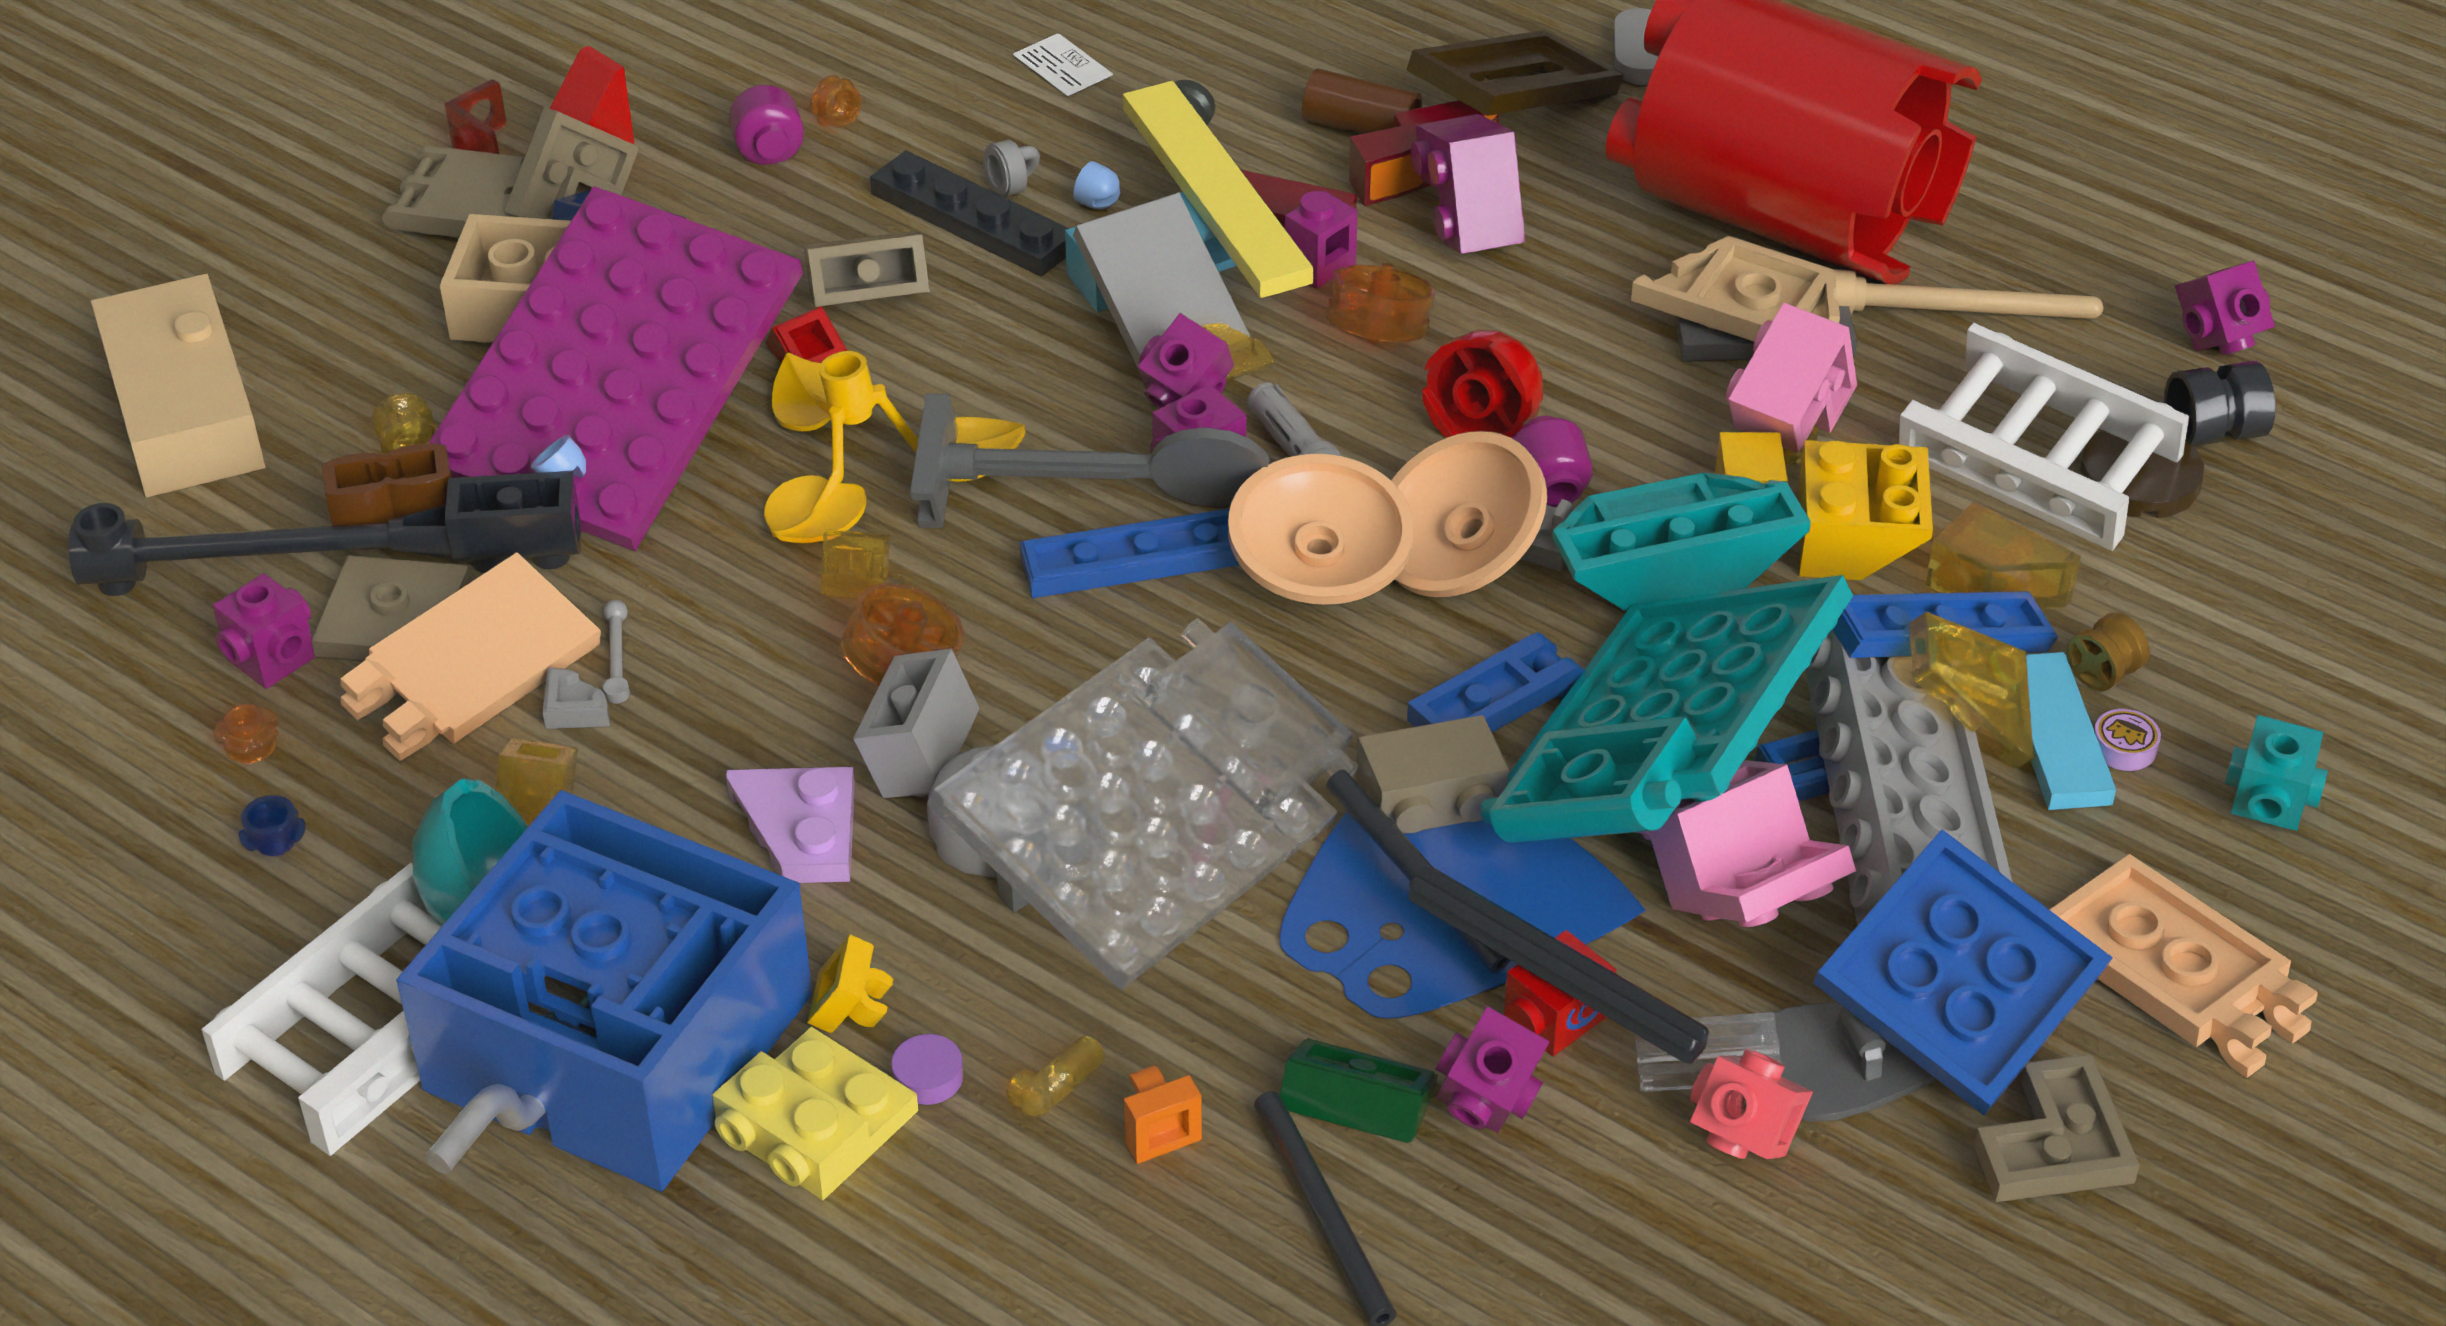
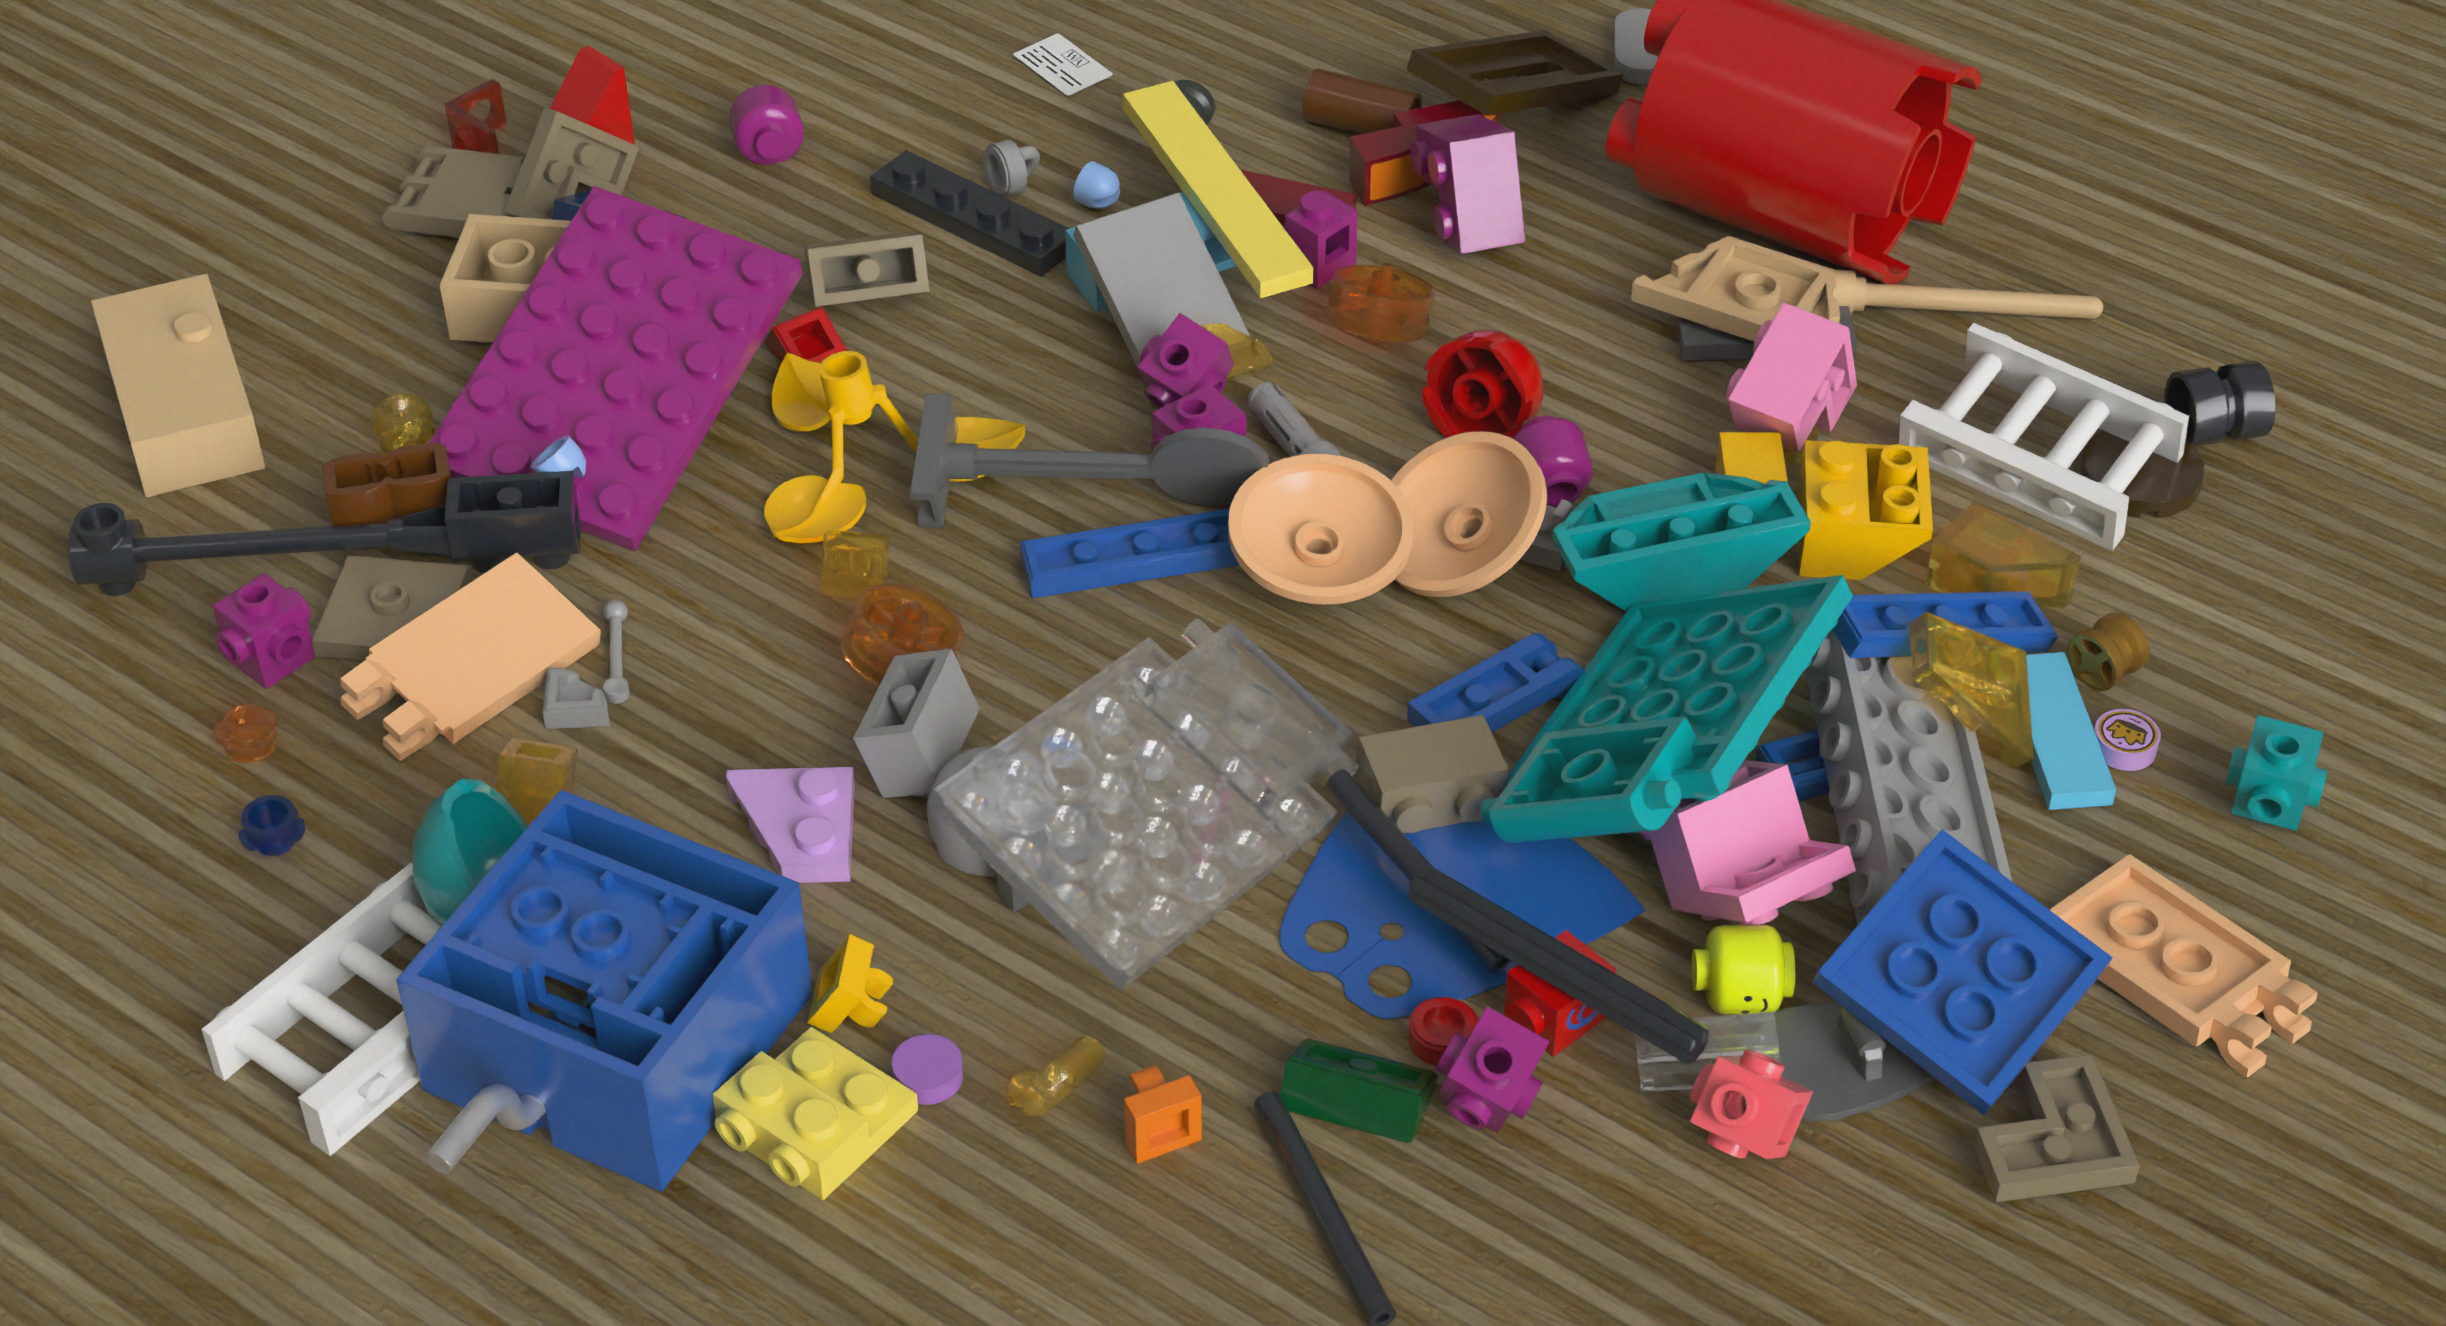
(845, 104): clear orange plate -> none
(1434, 1025): none -> red tile
(1744, 969): none -> neon yellow head
(2225, 308): magenta brick -> none

